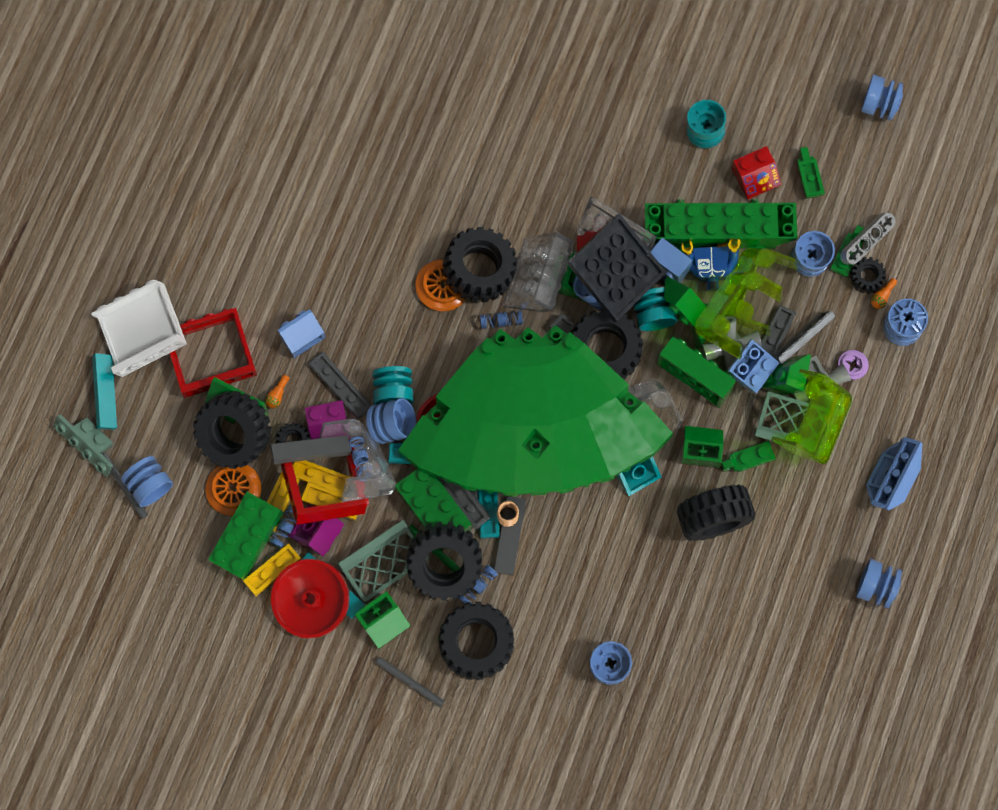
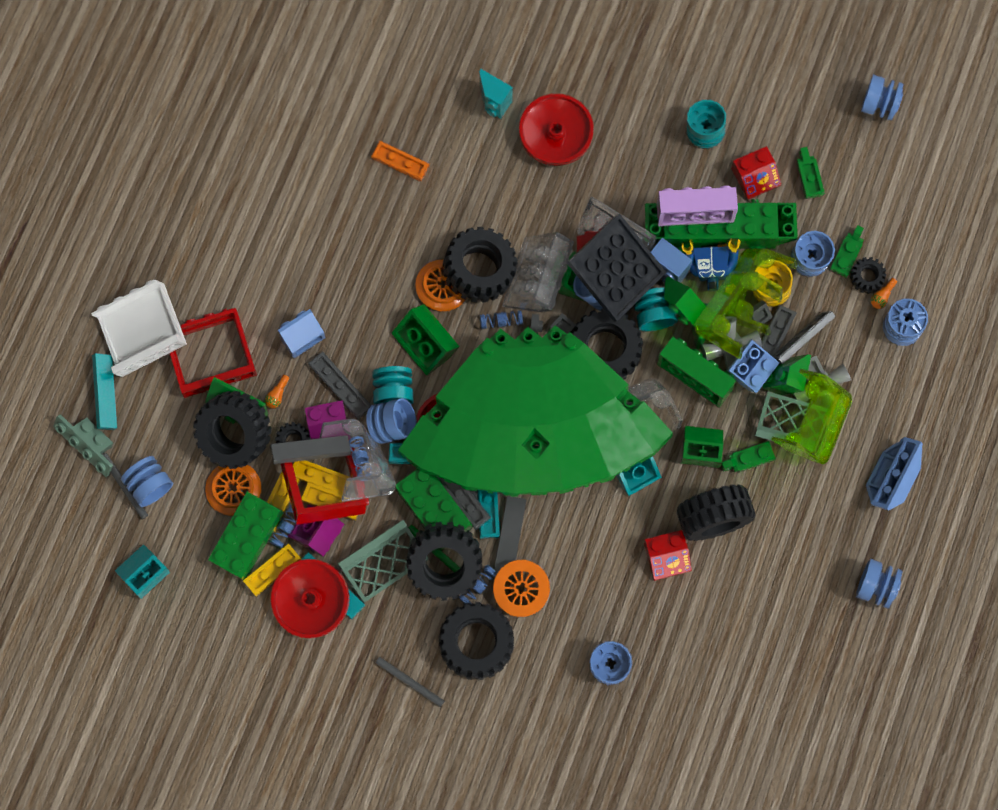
(142, 571): none -> teal slope
(382, 620): slope -> none
(400, 161): none -> orange tile
(425, 339): none -> green slope
(495, 94): none -> teal slope
(507, 504): light nougat piece -> none
(536, 325): none -> dark grey plate
(538, 601): none -> orange piece
(556, 129): none -> red dish
(668, 555): none -> red slope
(697, 206): none -> lavender brick
(761, 312): none -> dark grey plate
(780, 275): none -> yellow wheel
(861, 363): lavender gear -> none
(866, 236): light grey beam -> none

